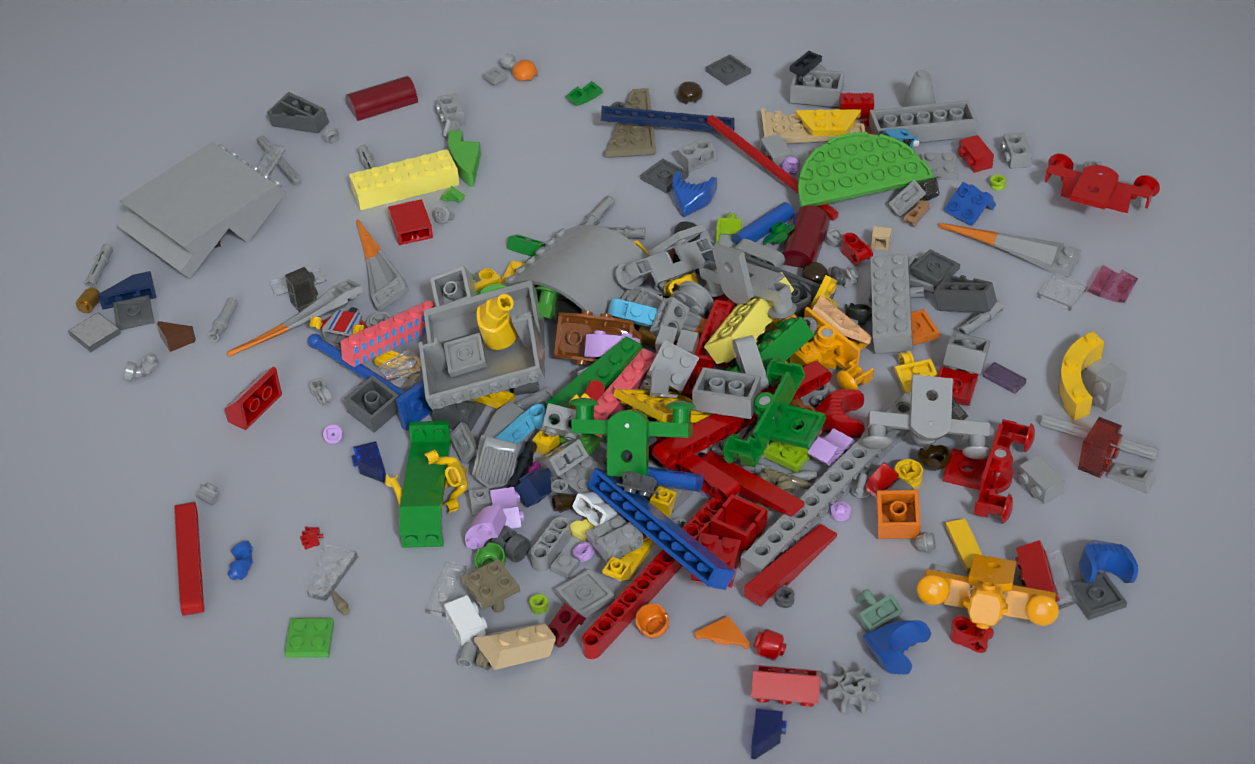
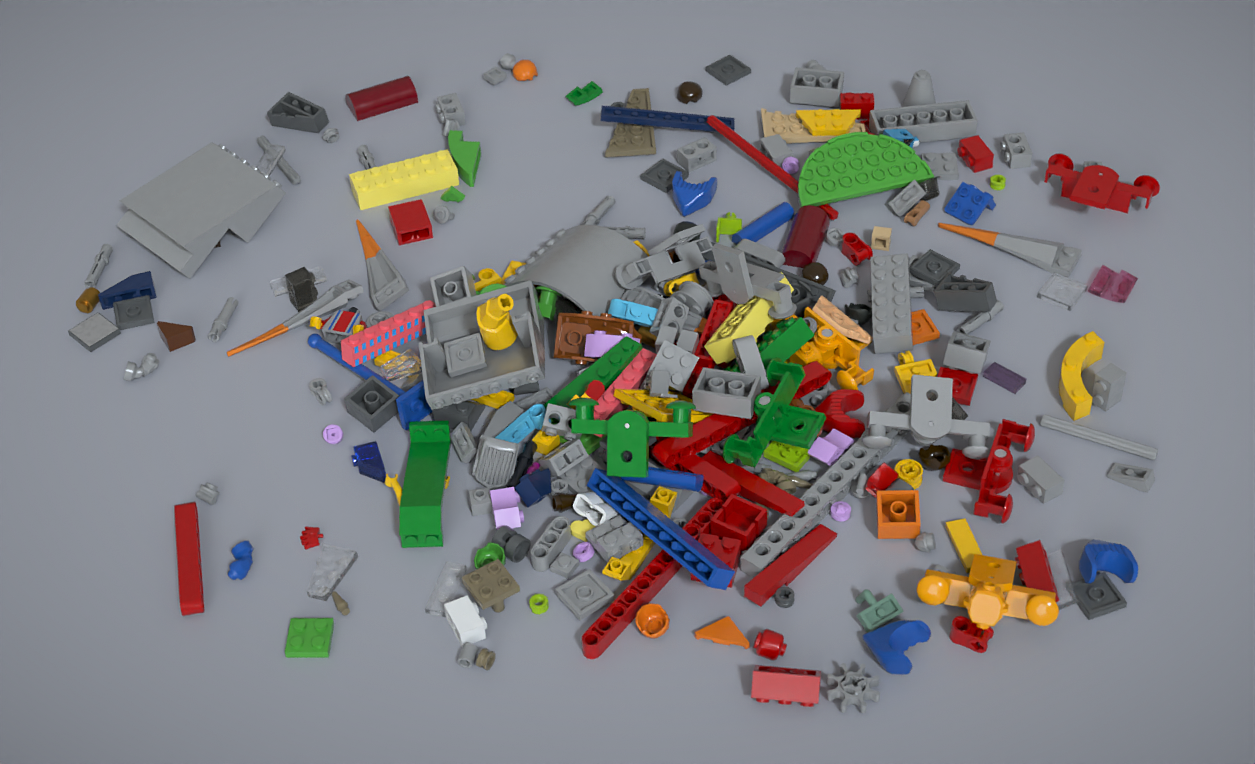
(254, 399): red slope -> none
(454, 474): yellow piece -> none
(485, 526): lavender brick -> none
(516, 645): tan slope -> none
(524, 245): green slope -> none
(565, 623): dark red leg -> none
(635, 481): dark grey hinge -> none
(767, 731): clear blue slope -> none
(779, 233): green plate -> none
(805, 63): black plate -> none
(826, 289): yellow plate -> none
(835, 274): dark grey arm -> none
(1100, 447): clear red brick -> none

